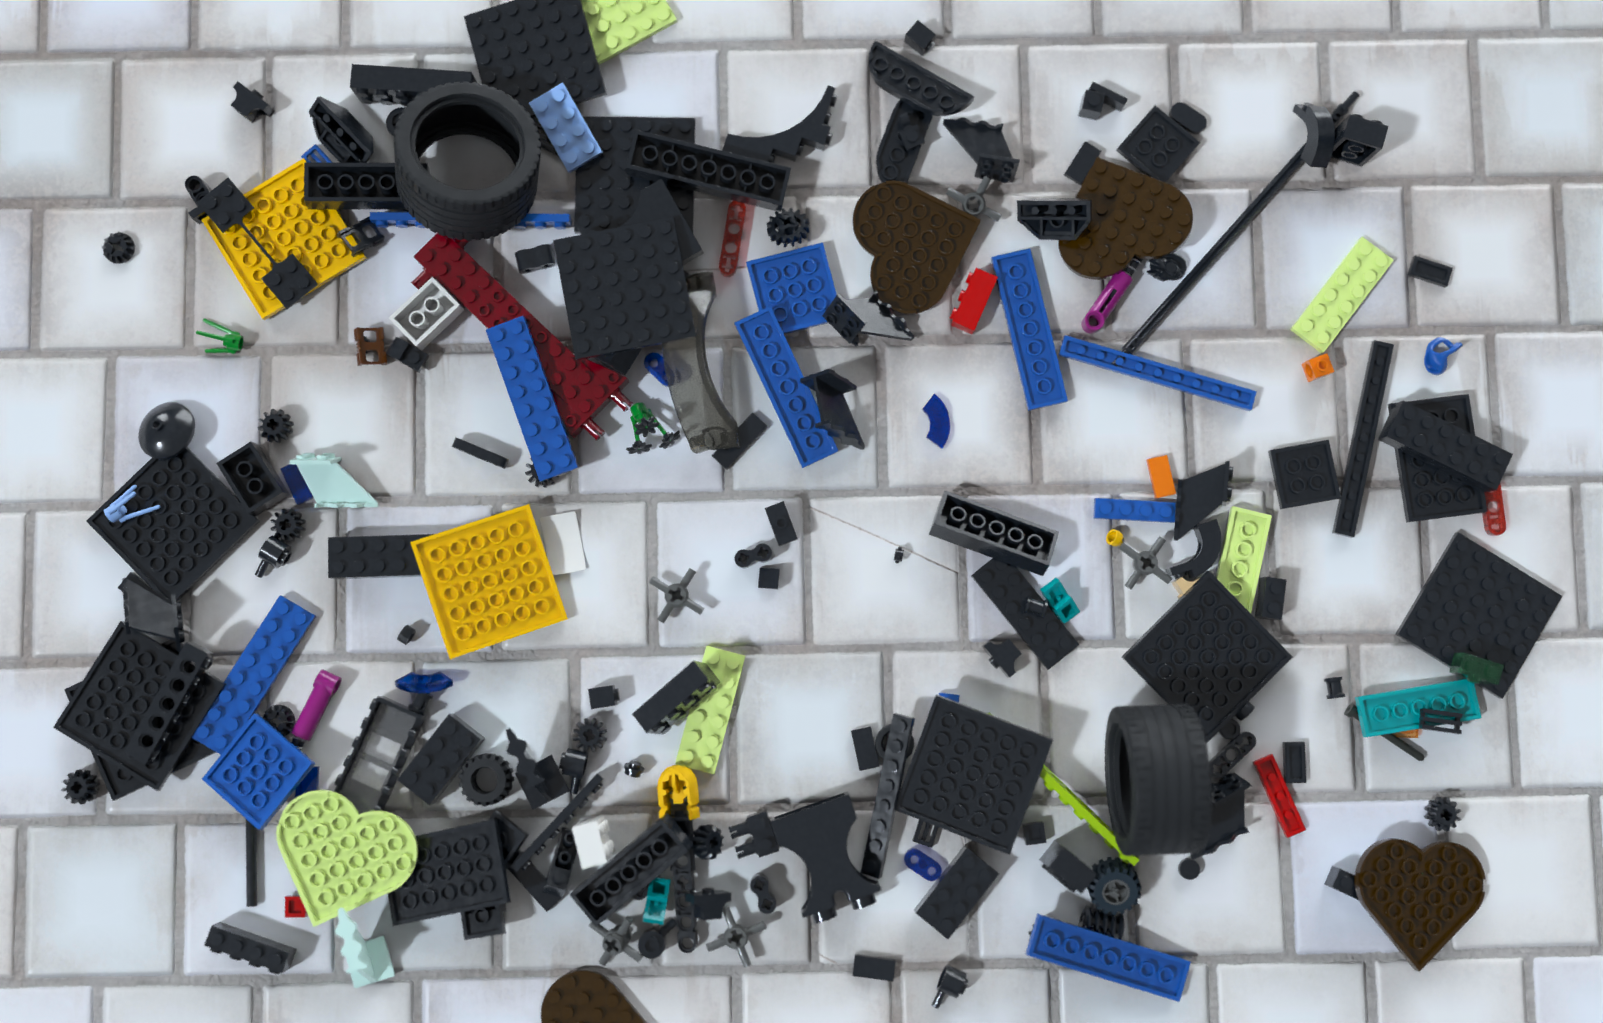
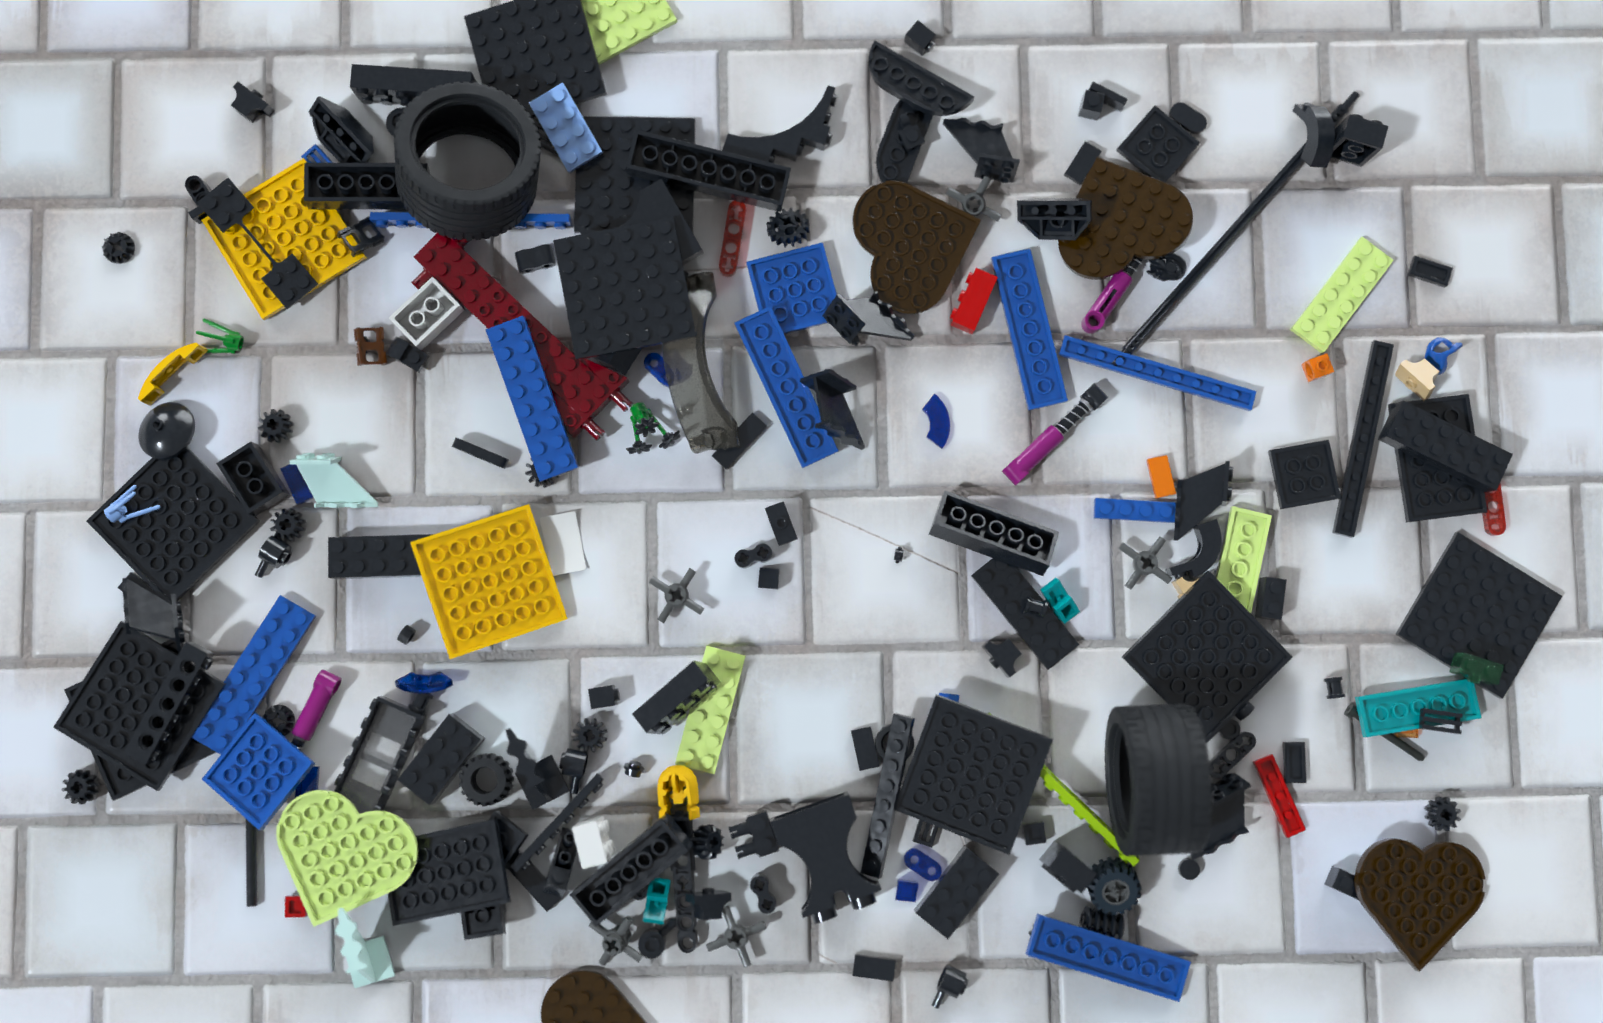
(166, 368): none -> yellow slope
(250, 947): black brick -> none
(906, 890): none -> clear blue slope
(1053, 435): none -> piece
(1114, 534): yellow hinge -> none
(1418, 377): none -> tan brick

